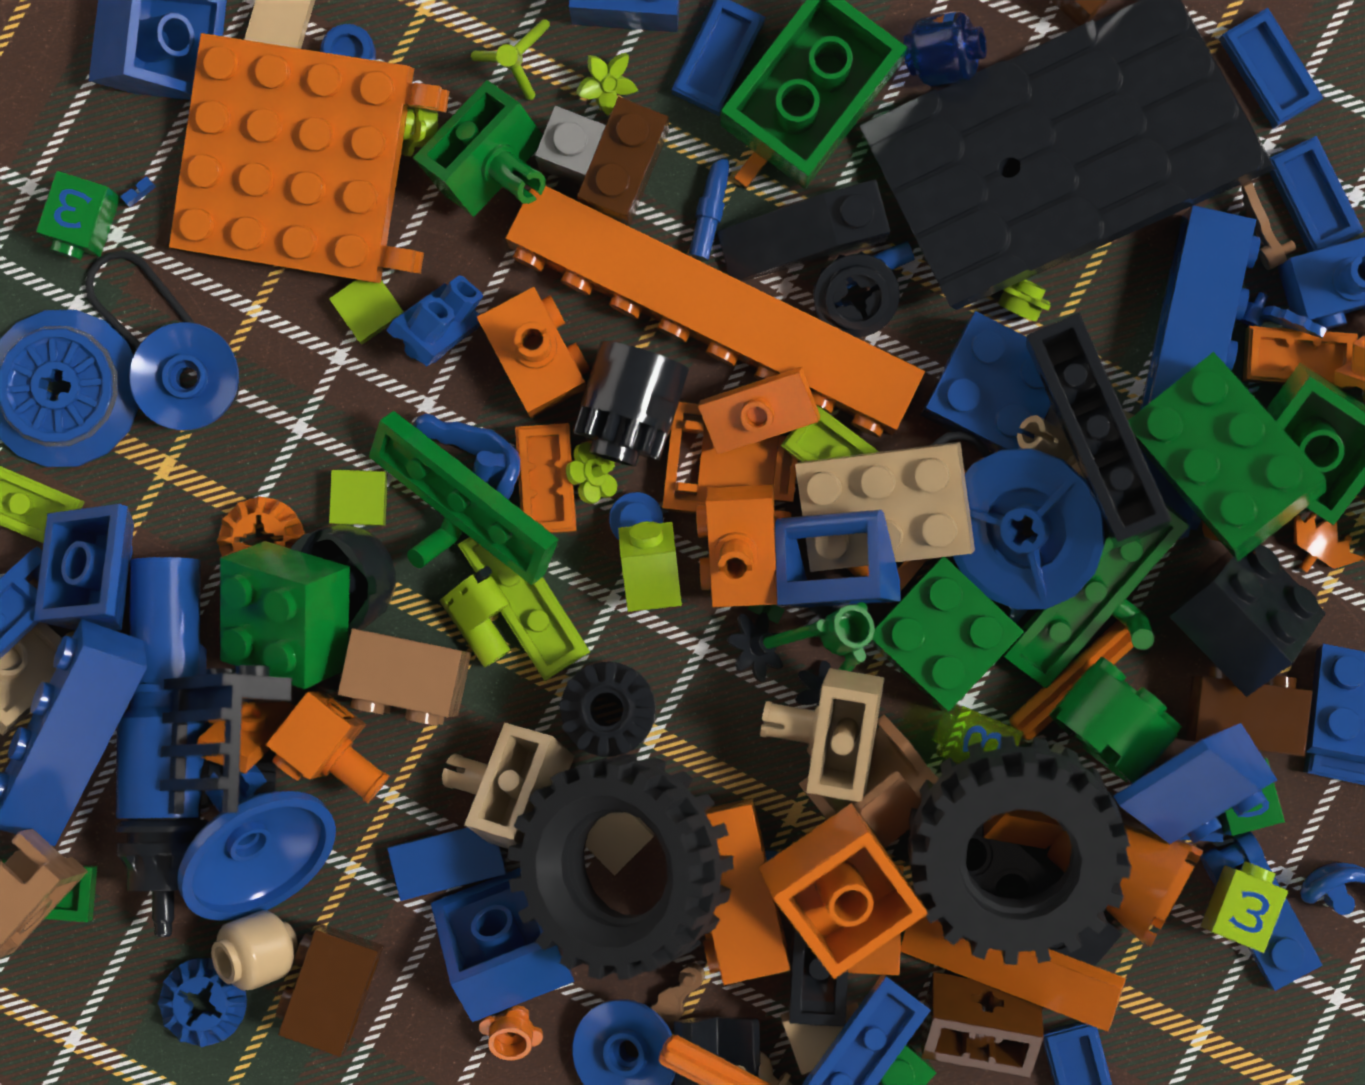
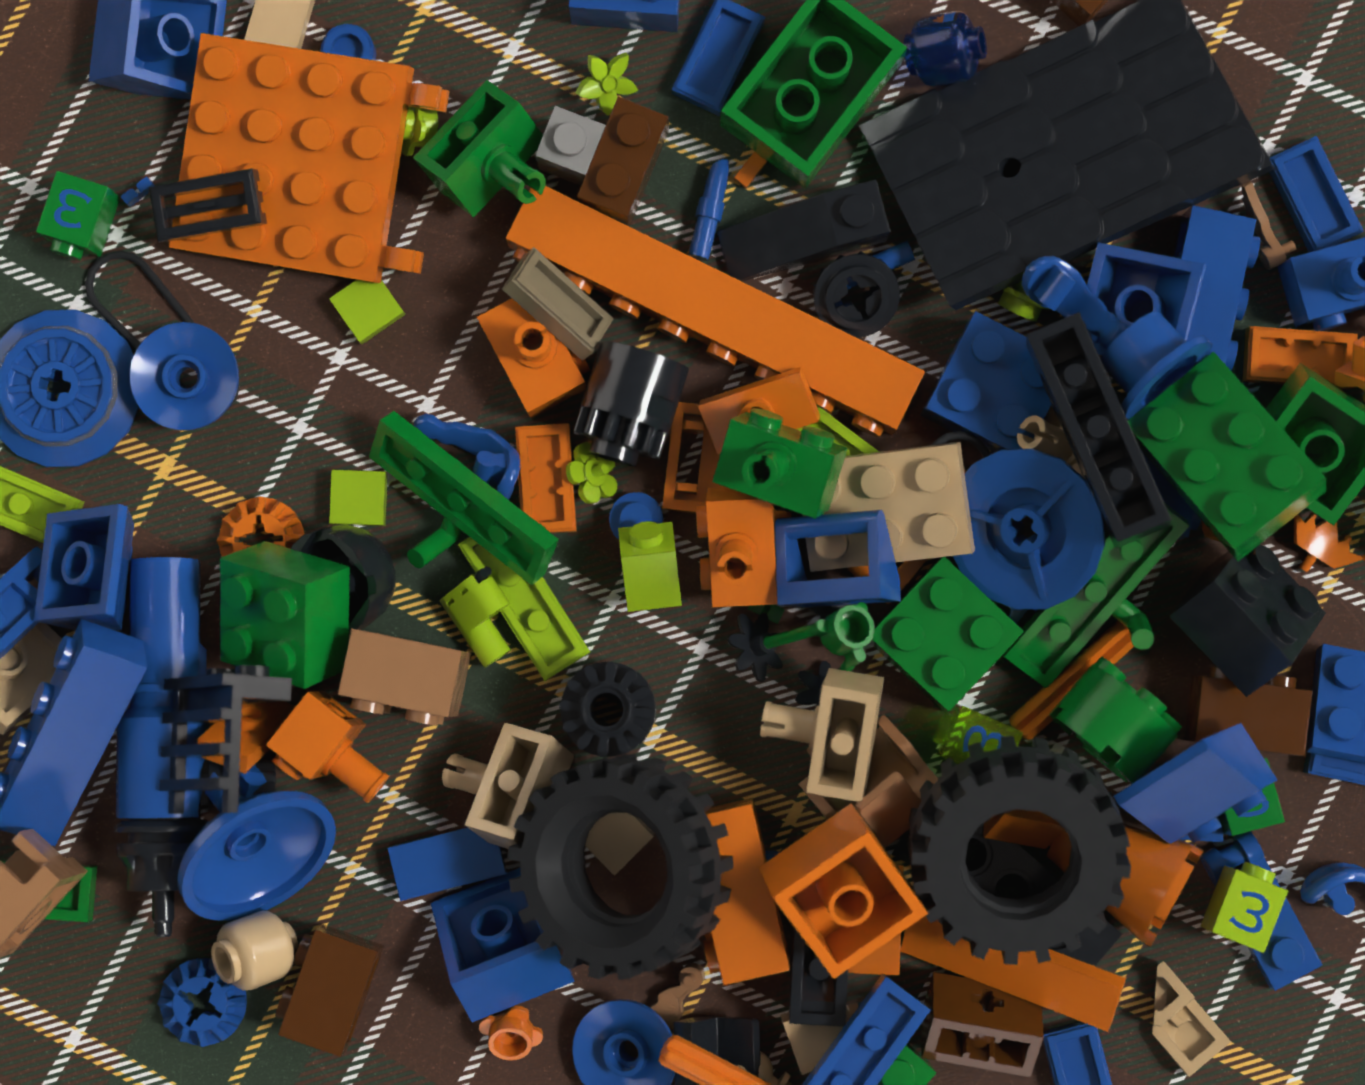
(251, 198): none -> black tile
(438, 321): blue hips -> none
(512, 58): lime plant -> none
(557, 303): none -> dark tan tile
(780, 462): none -> green brick
(1062, 289): none -> blue piece
(1145, 282): none -> blue slope
(1151, 359): none -> blue piece
(1182, 1024): none -> tan slope
(1256, 315): blue piece -> none
(1270, 68): blue tile -> none

